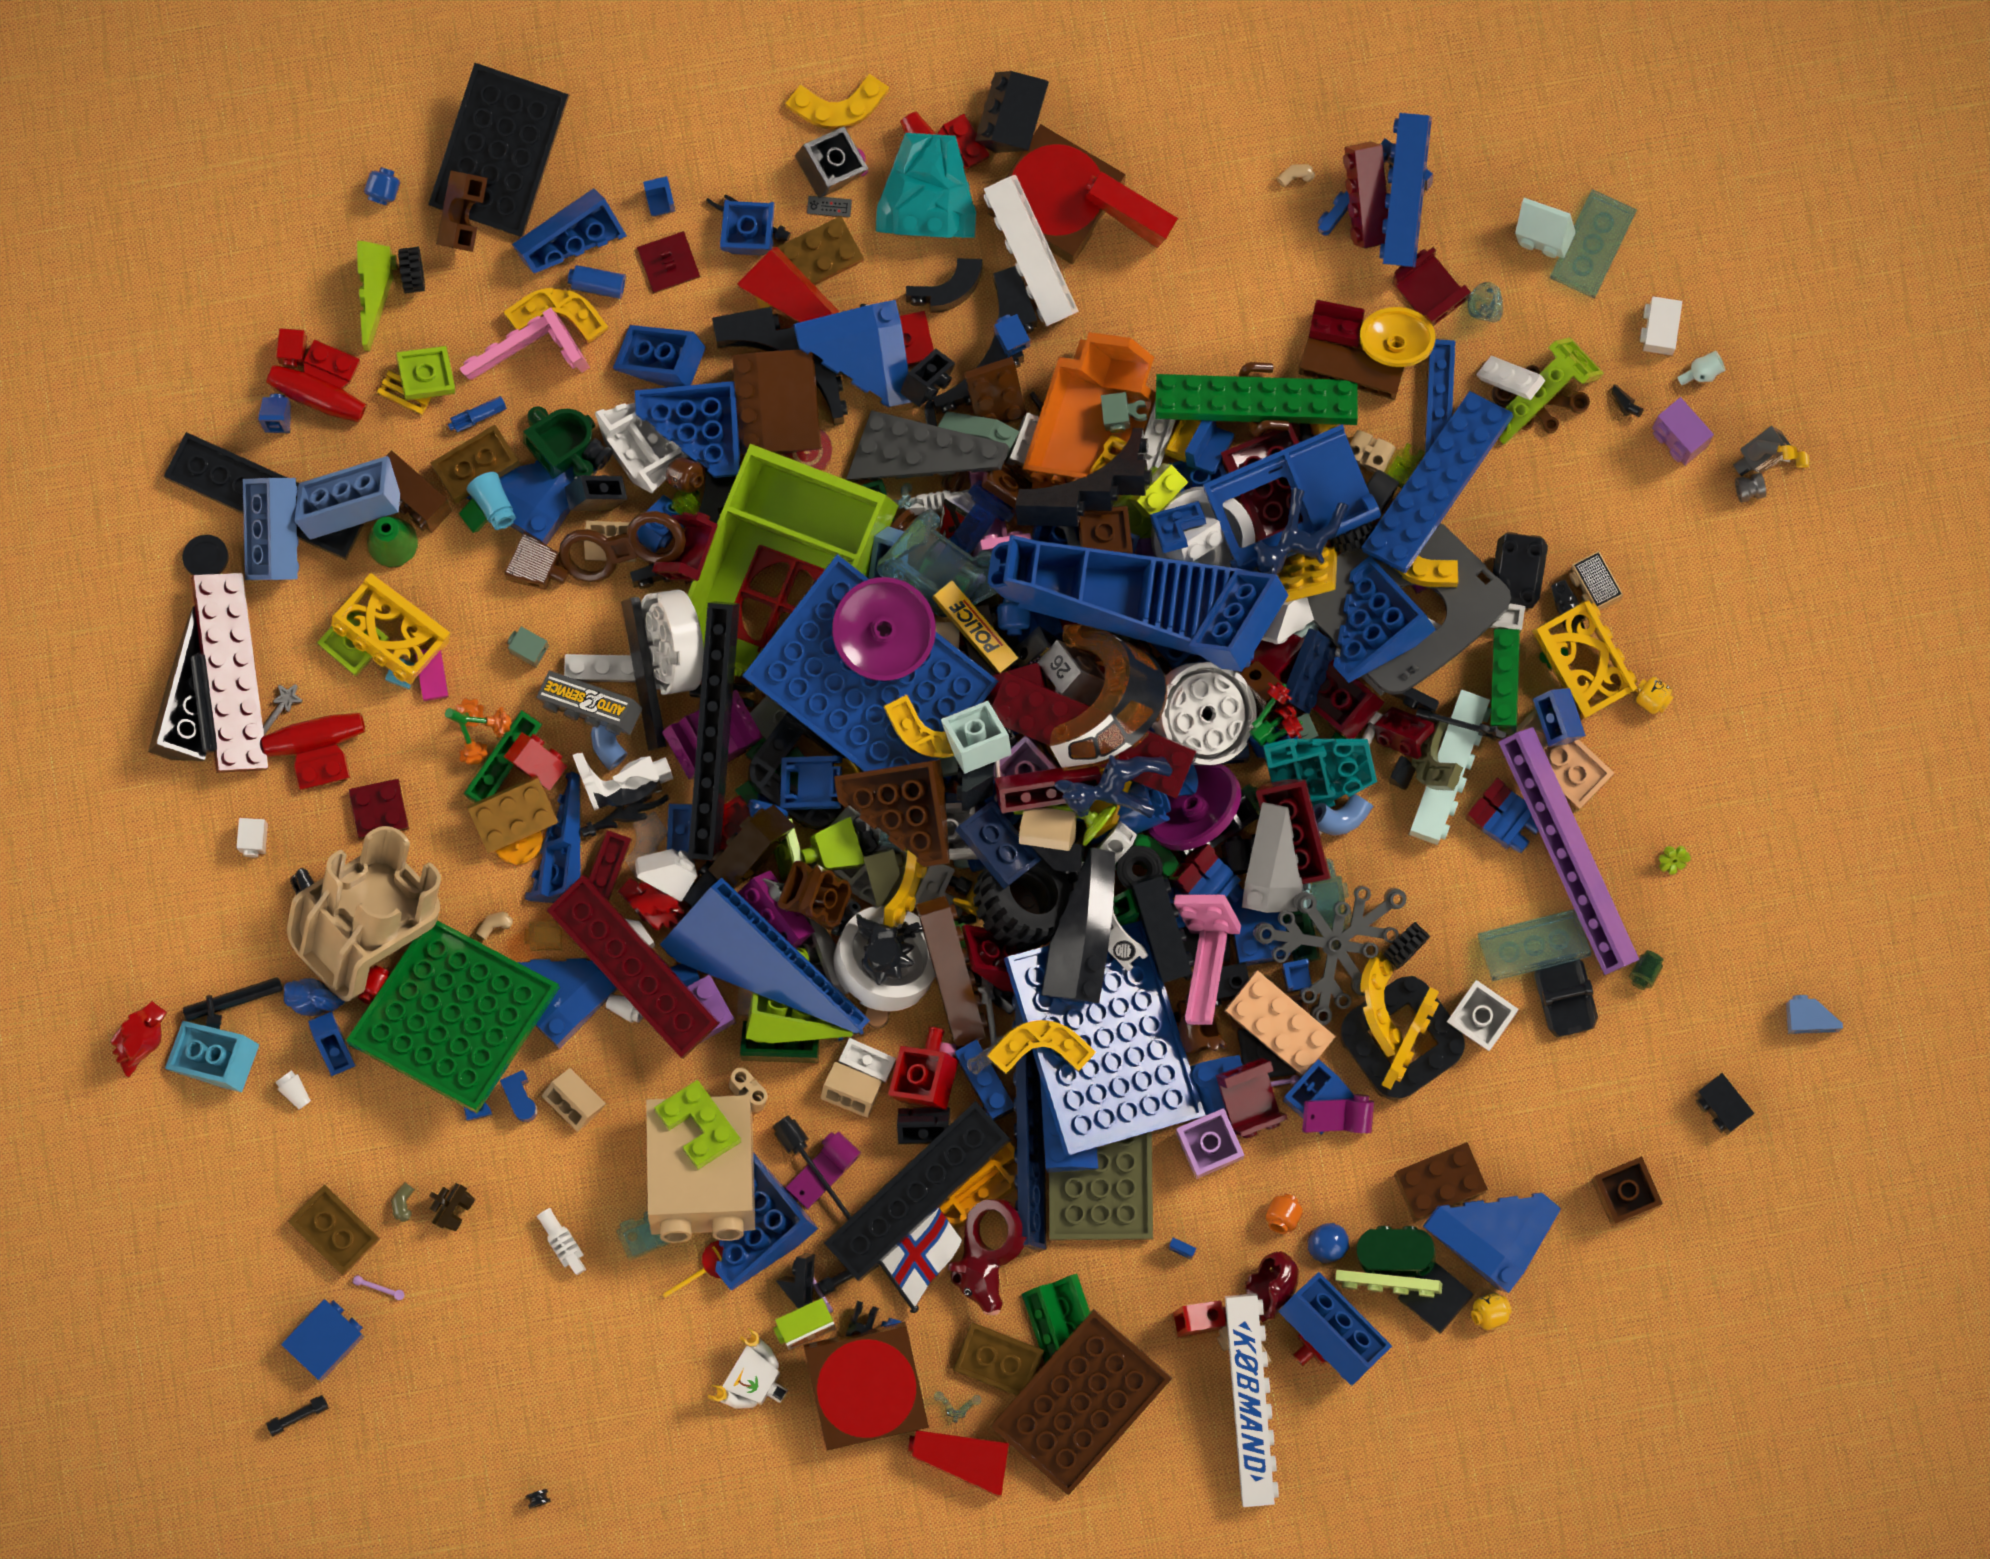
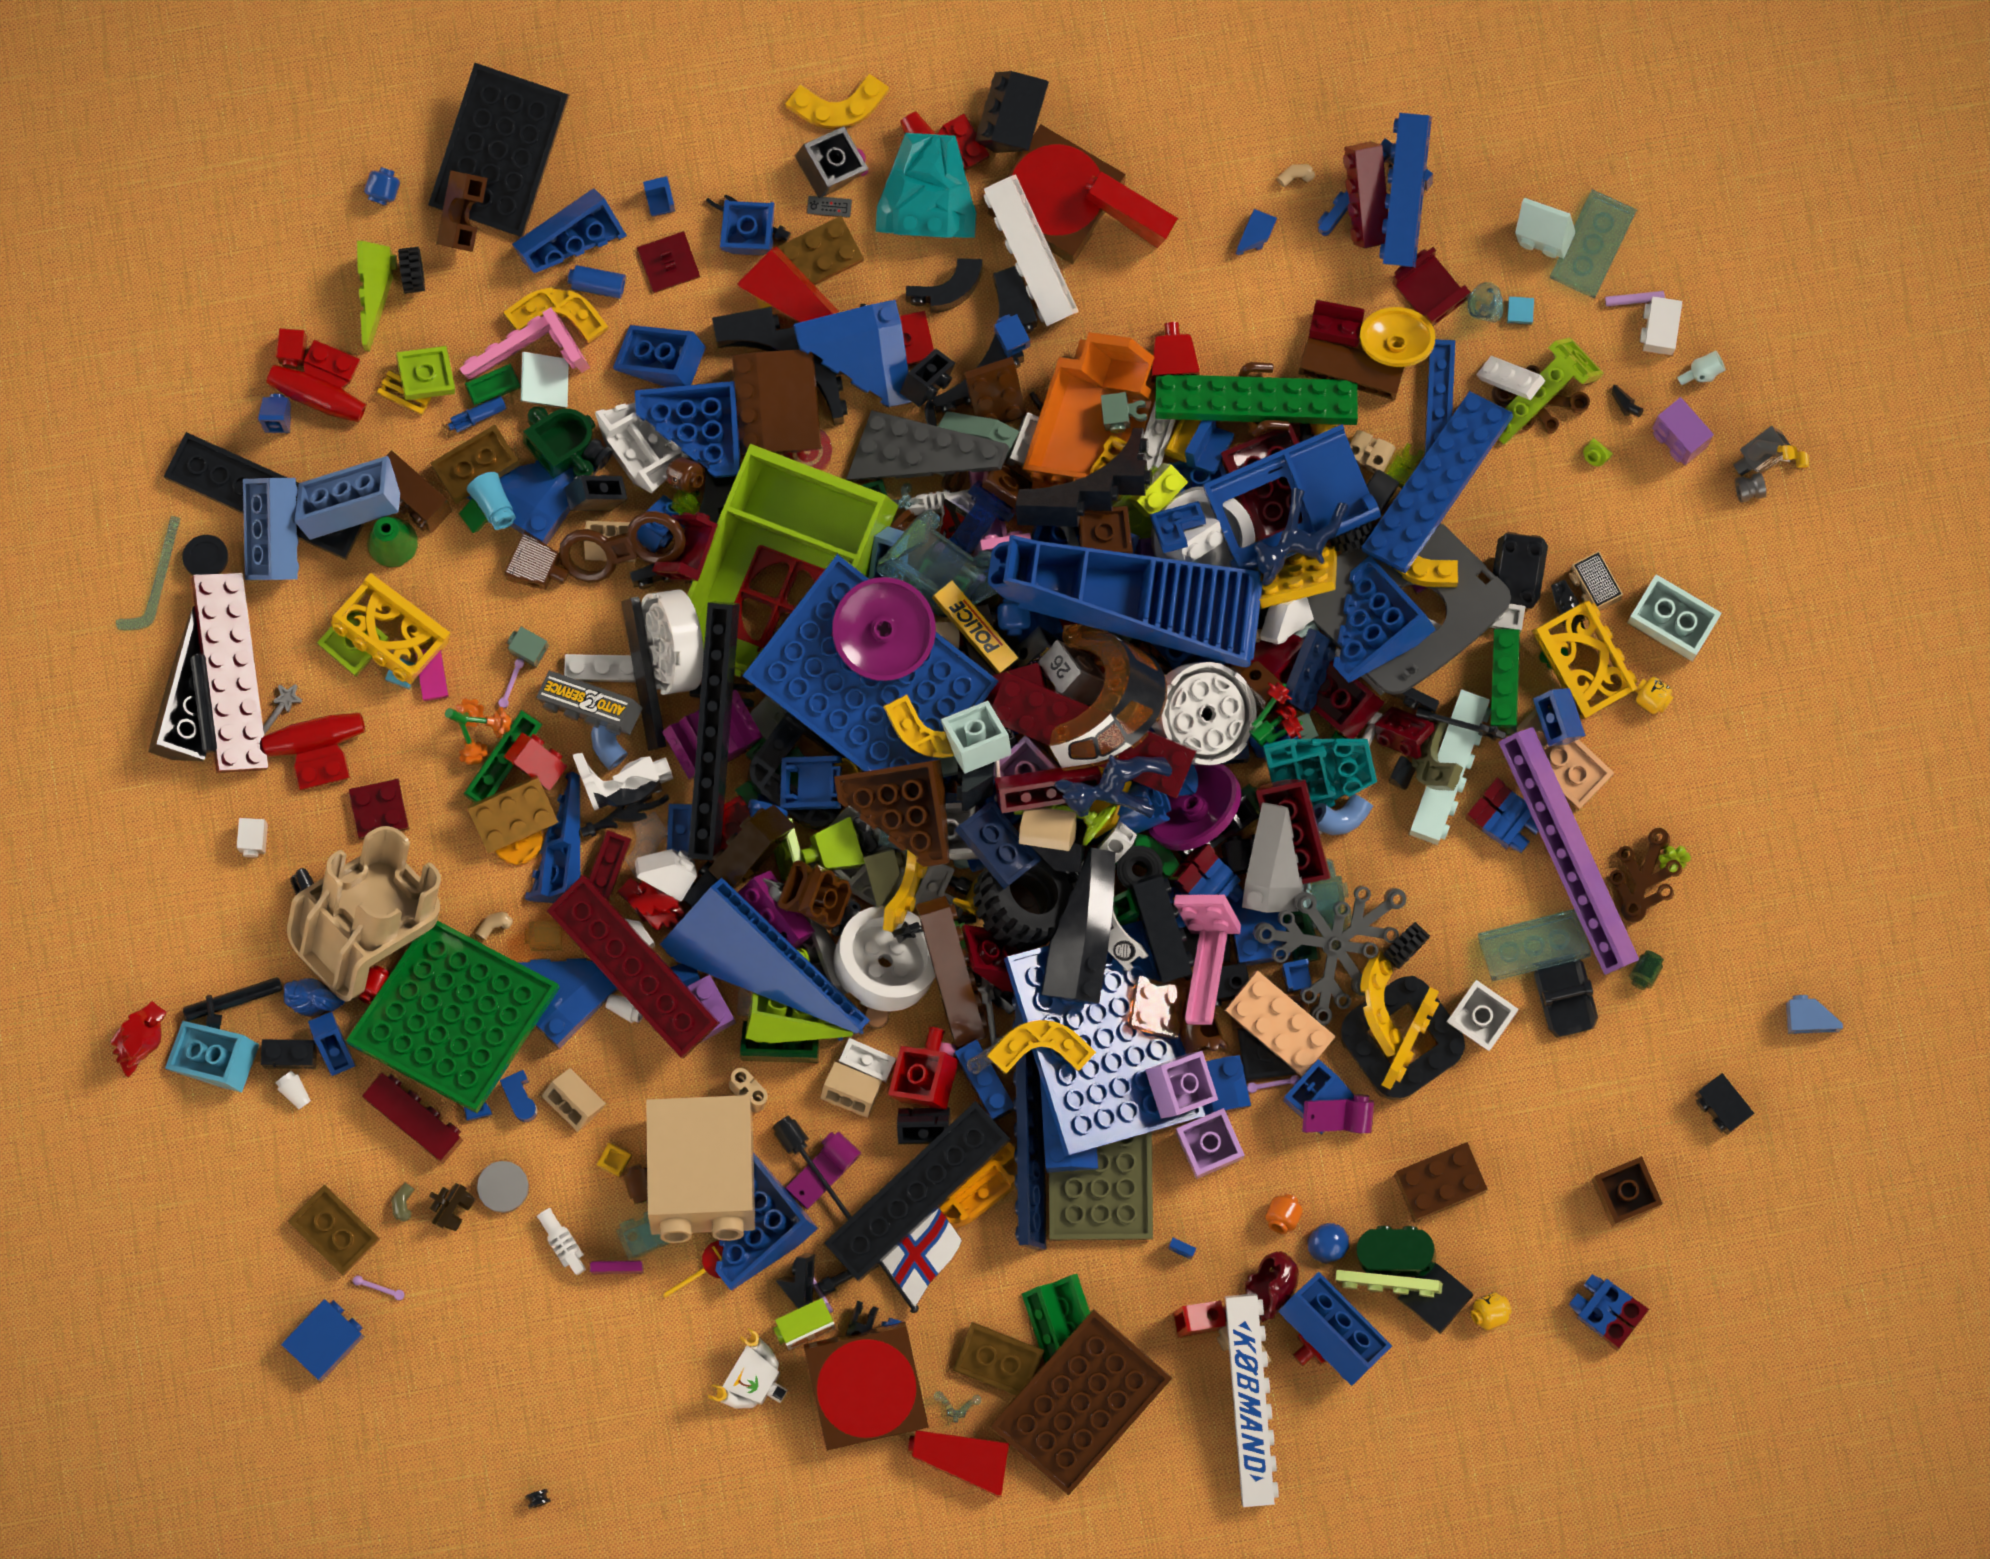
(150, 613): none -> clear light blue piece
(288, 1054): none -> black brick
(317, 1405): black bar -> none
(413, 1118): none -> dark red brick
(492, 385): none -> green tile
(503, 702): none -> lavender hinge
(503, 1186): none -> light grey tile
(544, 380): none -> light aqua piece
(614, 1160): none -> yellow tile
(617, 1267): none -> magenta tile
(636, 1183): none -> reddish brown brick
(717, 1132): lime plate -> none
(885, 950): black head -> none
(979, 1268): dark red animal -> none
(1157, 1007): none -> clear orange plate
(1174, 353): none -> red torso
(1181, 1084): none -> lavender brick
(1239, 619): blue slope -> none
(1250, 1098): dark red panel -> none
(1256, 232): none -> blue slope
(1495, 1236): blue slope -> none
(1520, 310): none -> medium azure tile
(1596, 453): none -> lime plate
(1600, 1311): none -> blue hips
(1632, 298): none -> lavender piece
(1645, 879): none -> reddish brown plant
(1674, 617): none -> light aqua brick

